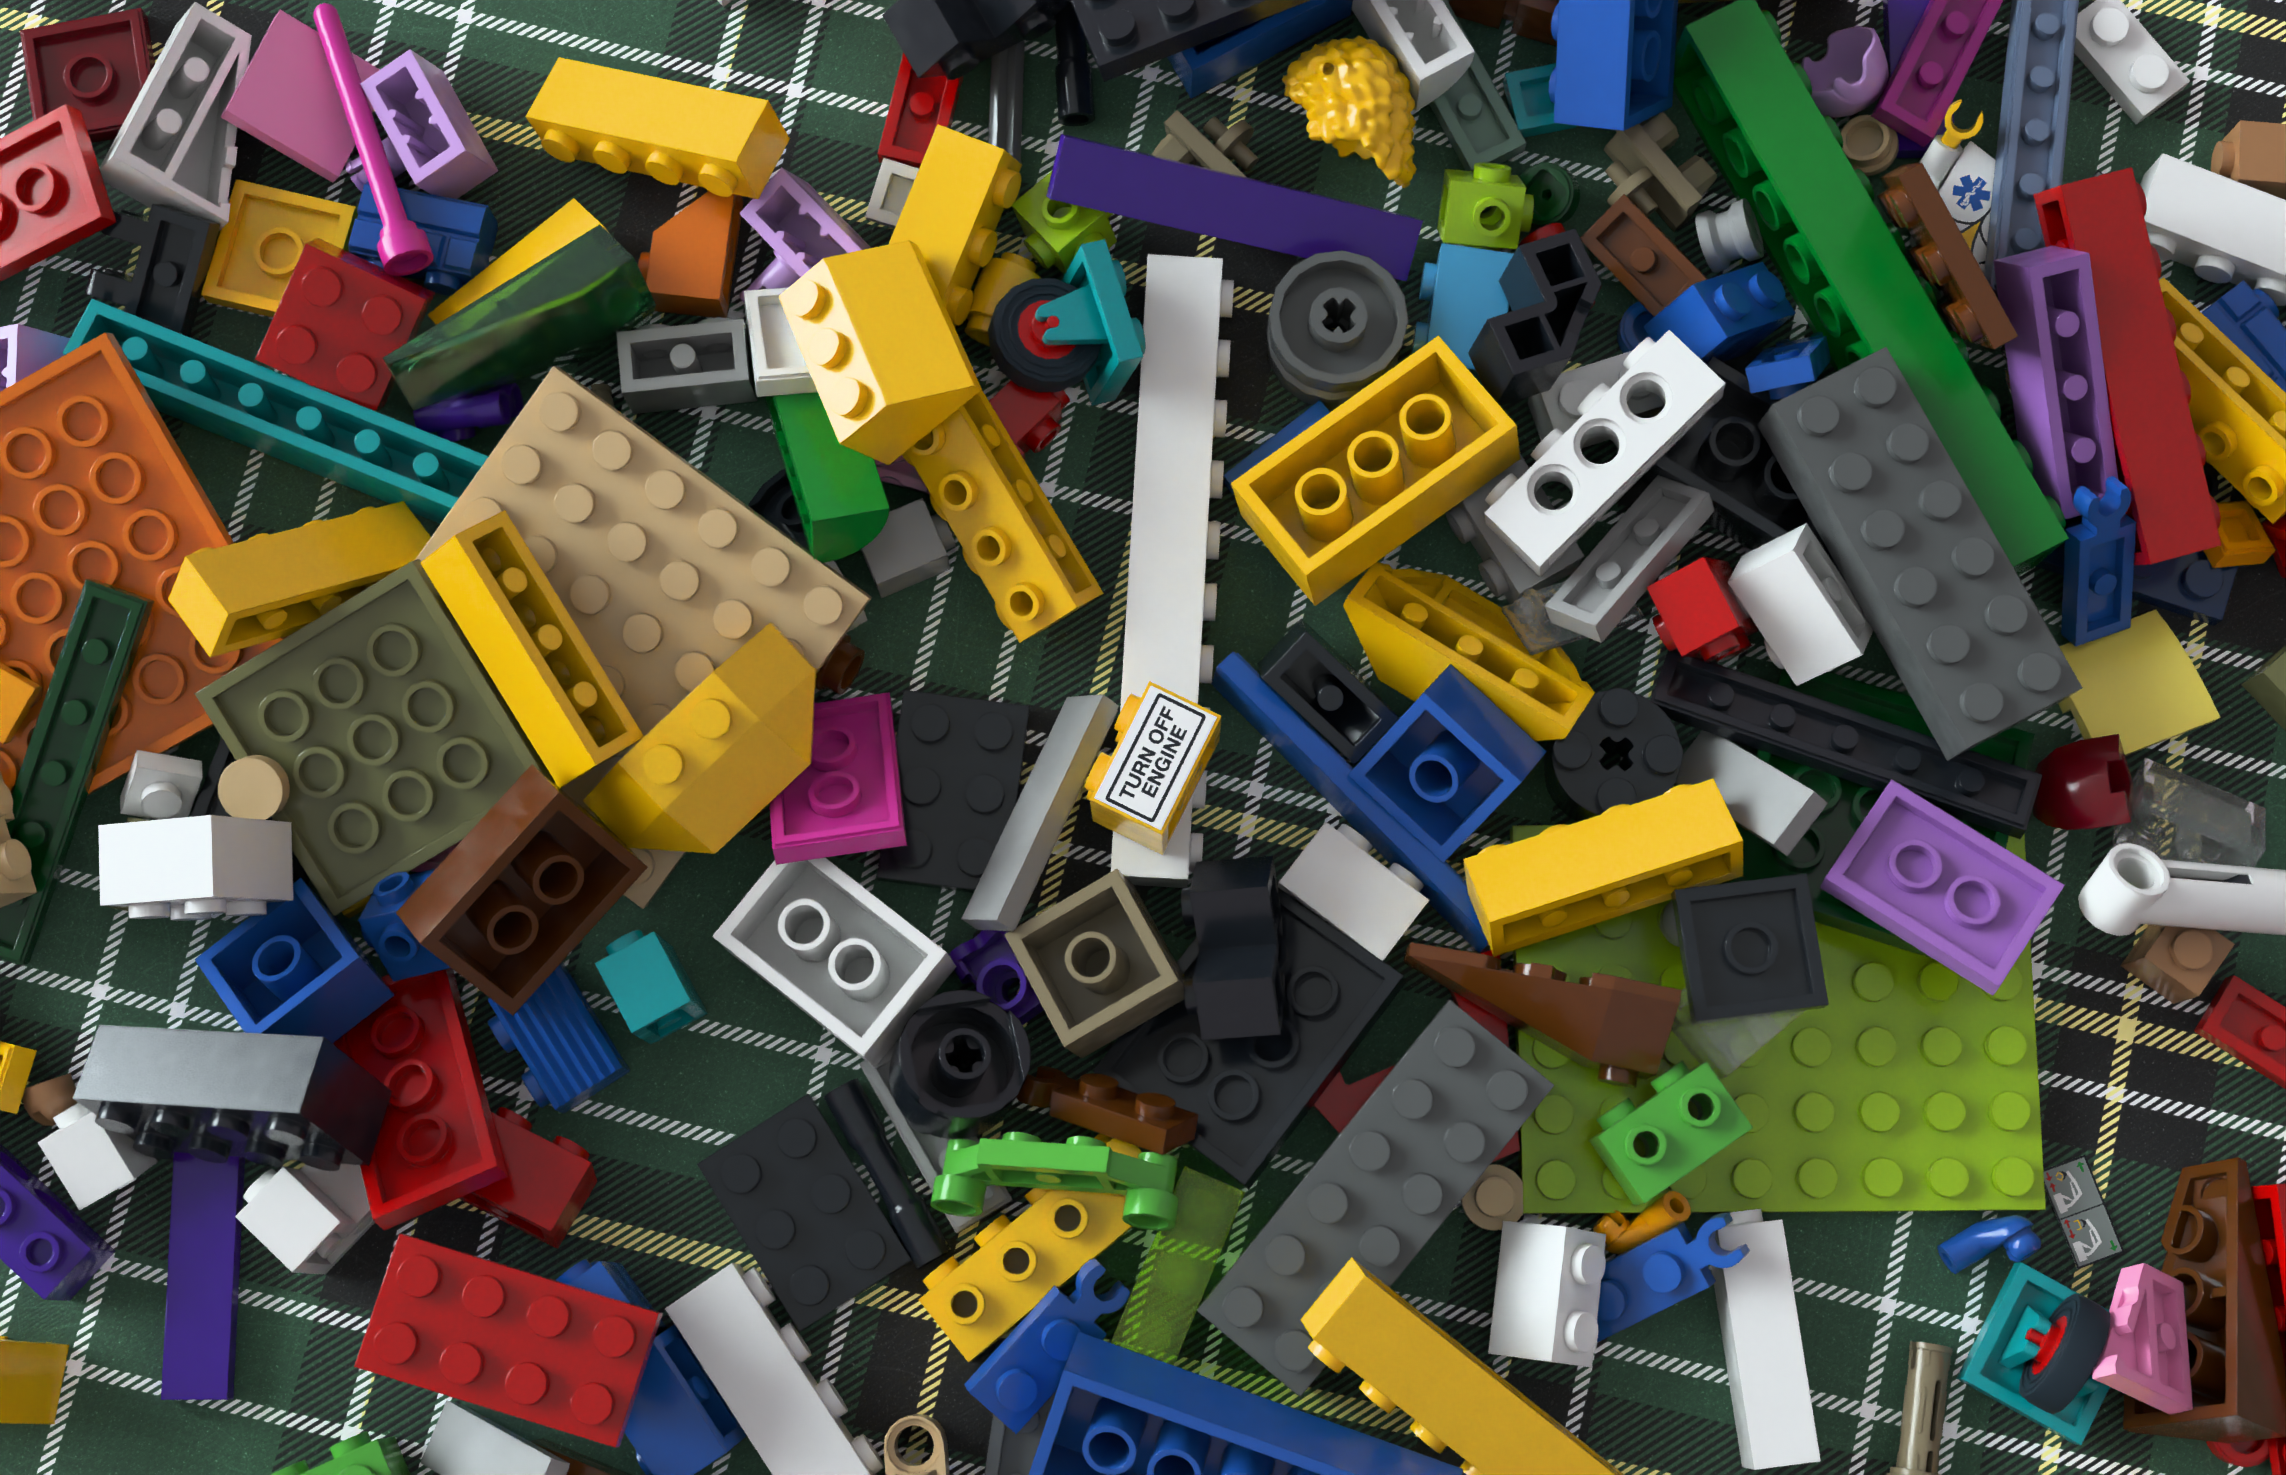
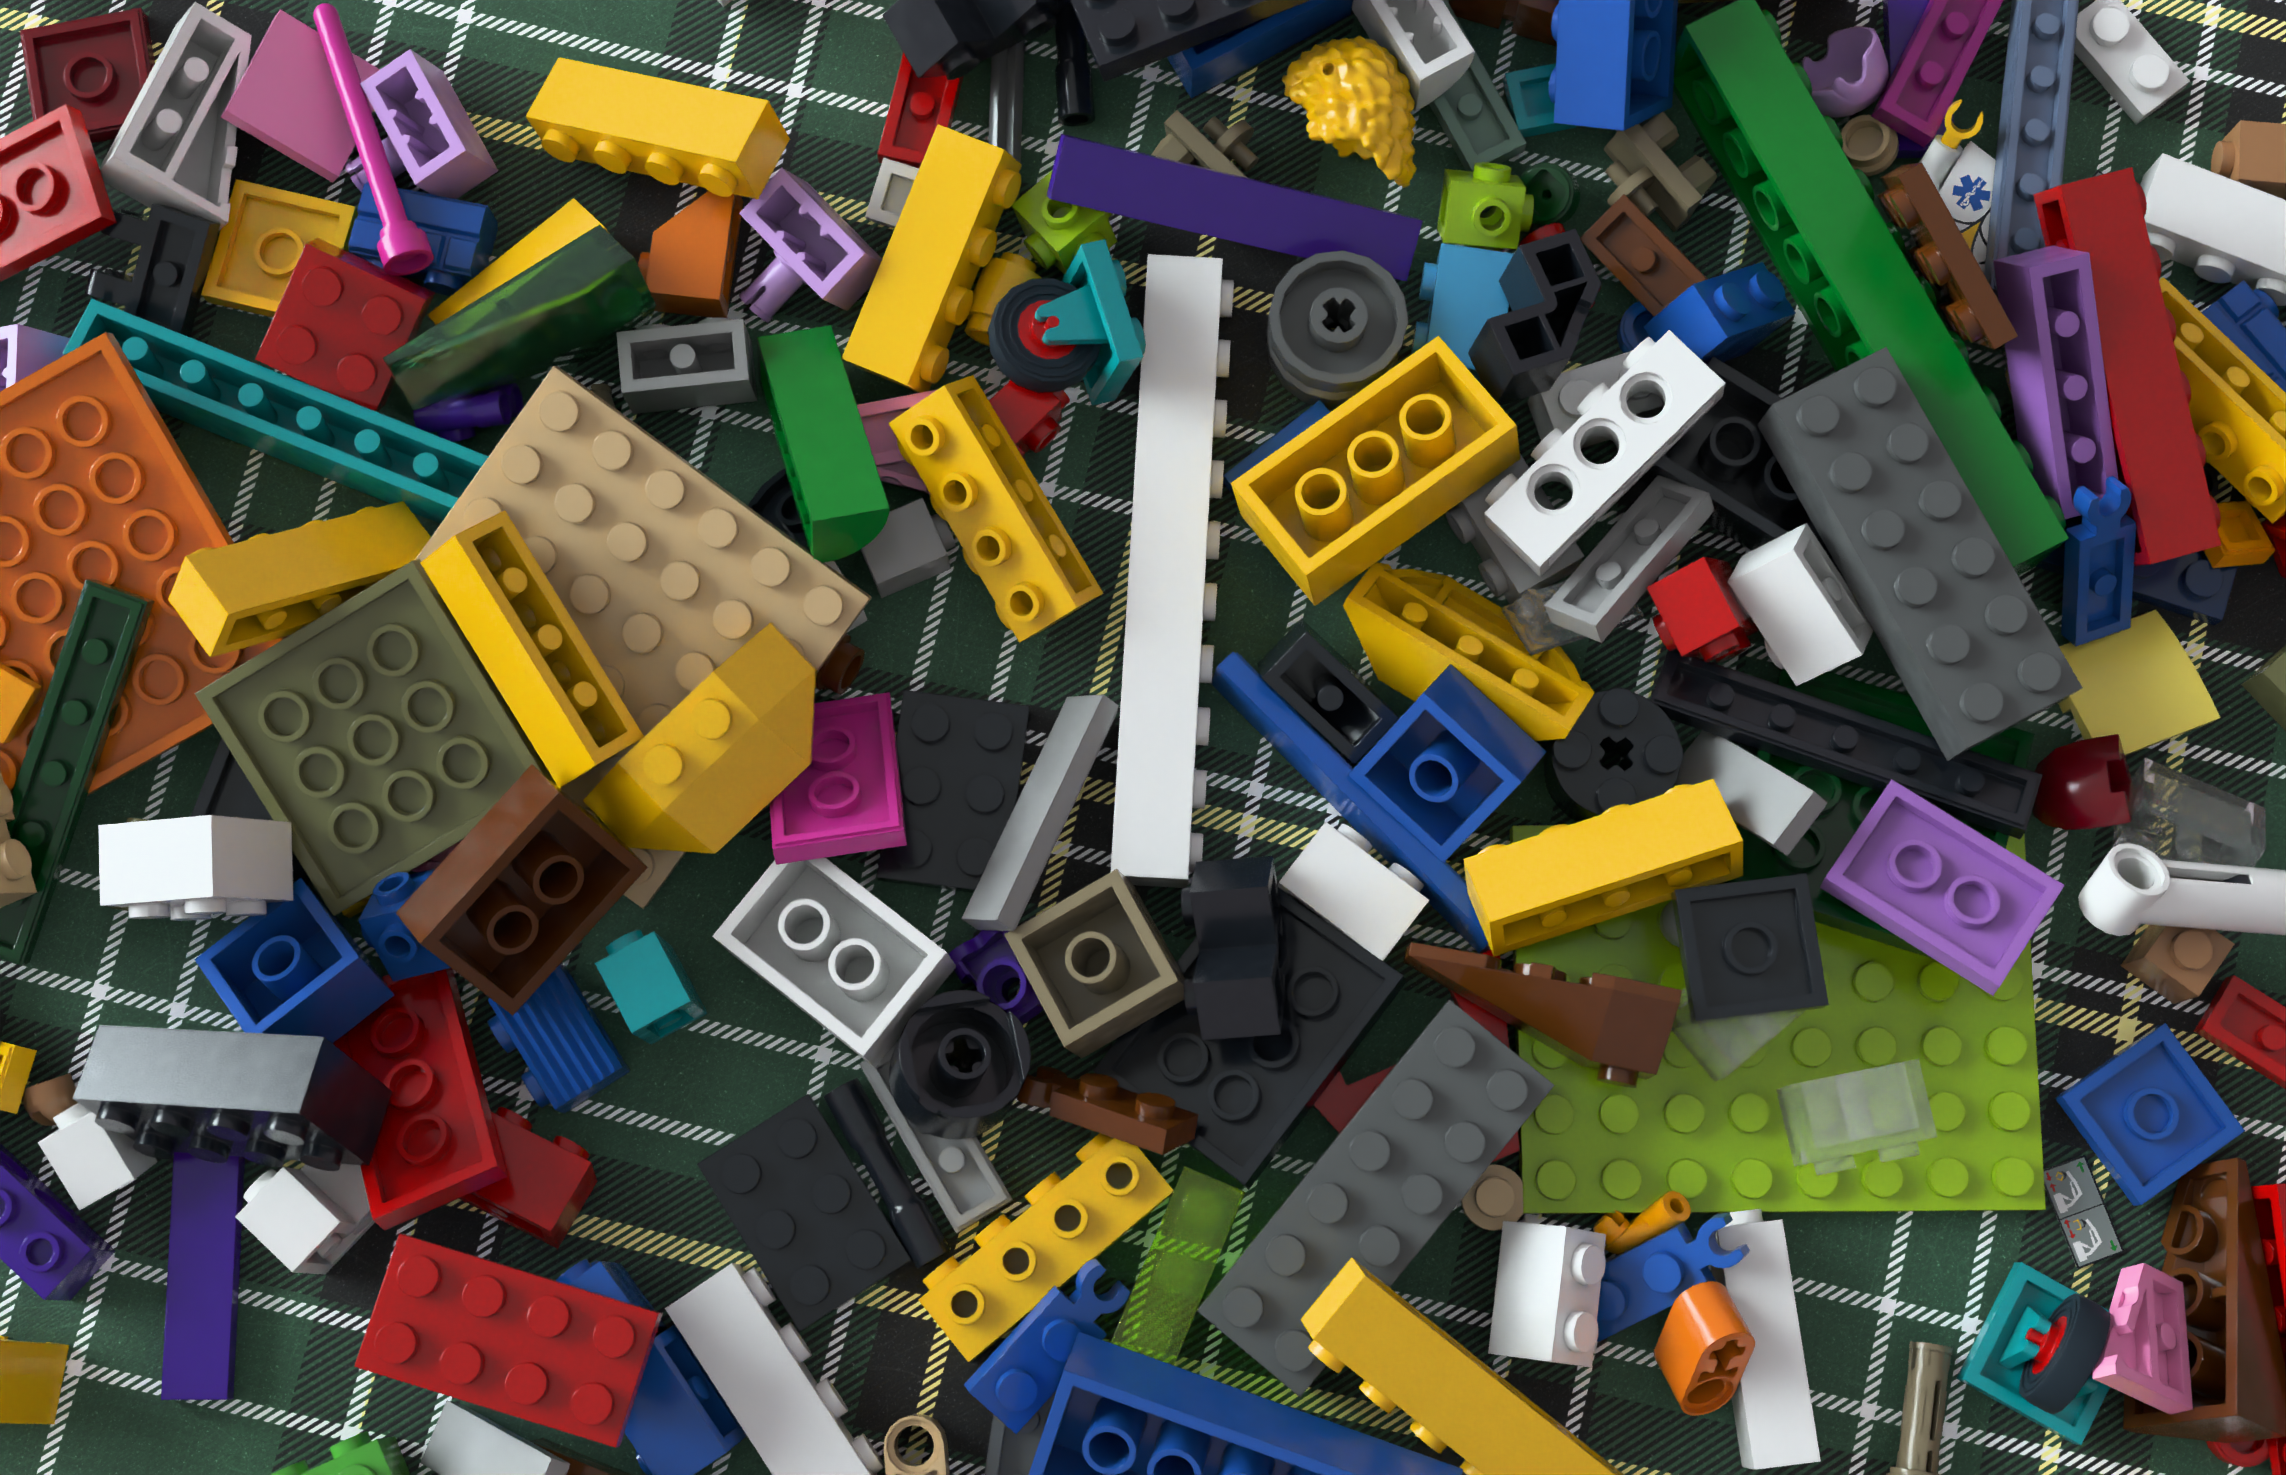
(160, 786): white plate -> none
(253, 788): tan tile -> none
(773, 347): white tile -> none
(879, 347): yellow slope -> none
(1076, 1166): bright green plate -> none
(1154, 766): brick -> none
(1671, 1136): bright green brick -> none
(1704, 1348): none -> orange beam
(1729, 235): light grey wheel -> none
(1788, 366): blue plate -> none
(1857, 1114): none -> clear brick
(1986, 1237): blue arm -> none
(2149, 1114): none -> blue plate

